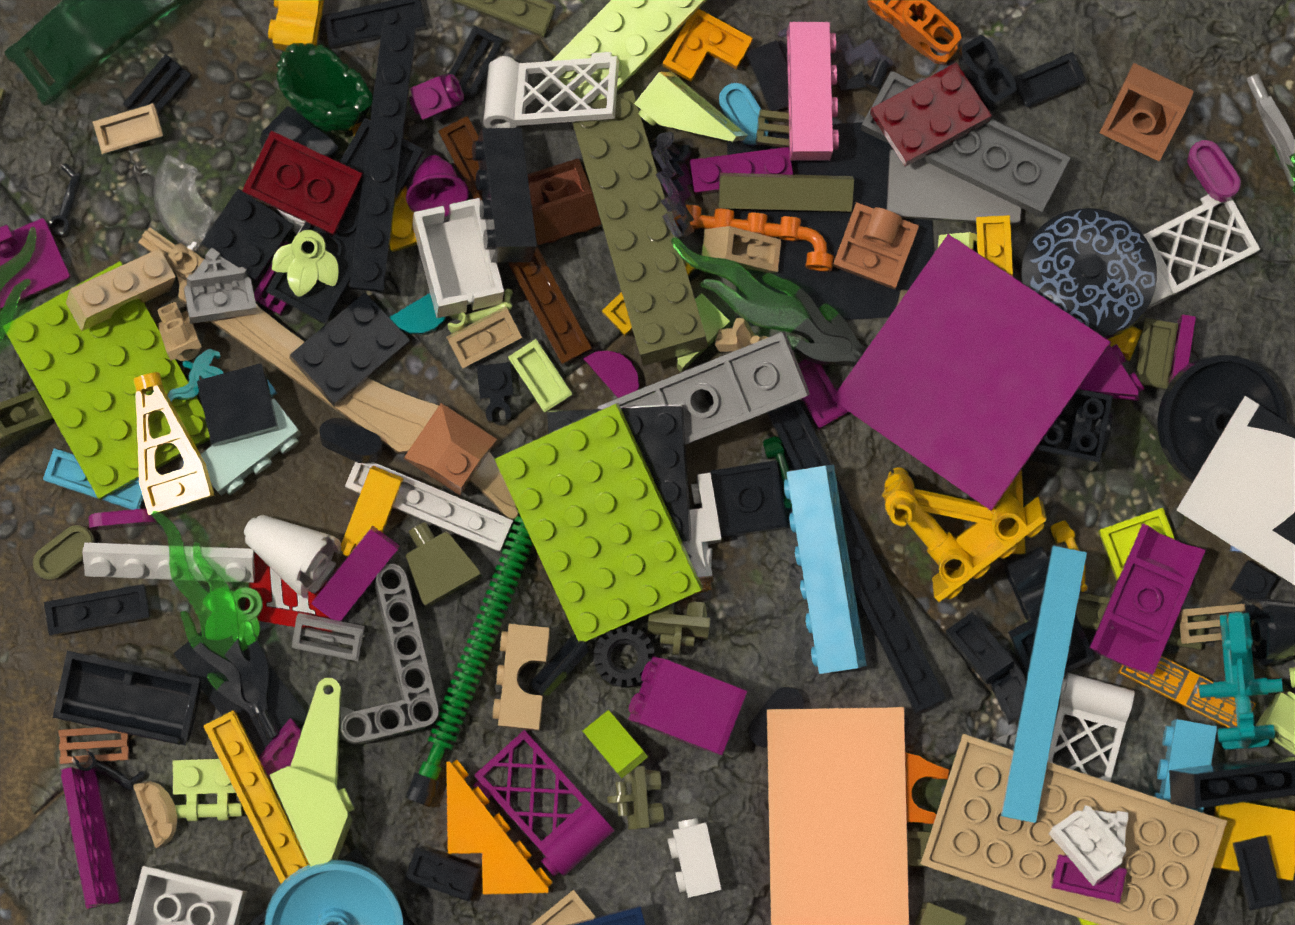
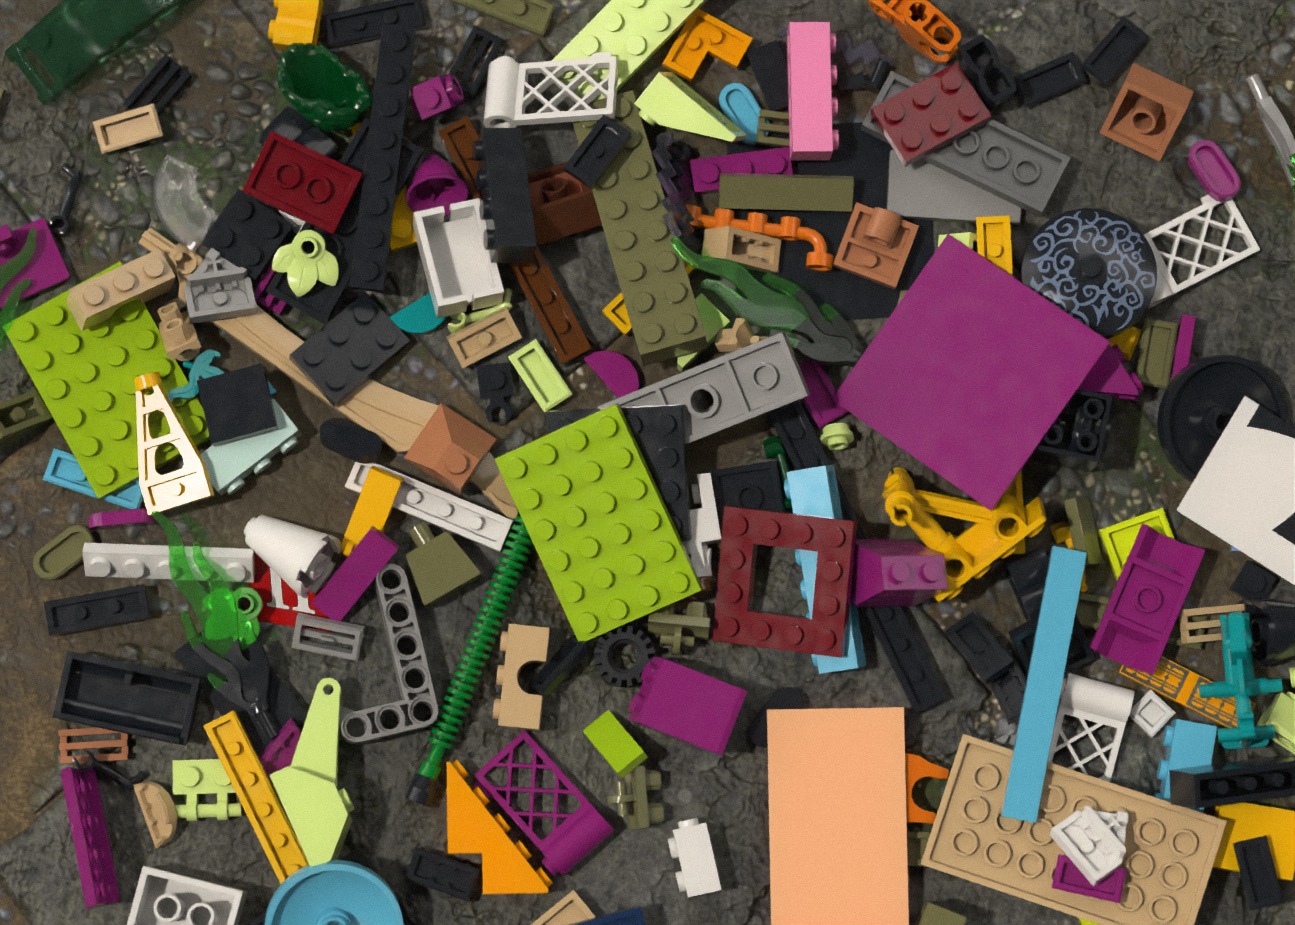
(597, 152): none -> black plate
(734, 616): none -> dark red plate
(836, 436): none -> yellowish green plate
(895, 573): none -> magenta slope
(1083, 529): none -> olive tile
(1114, 51): none -> black tile
(1151, 713): none -> white tile

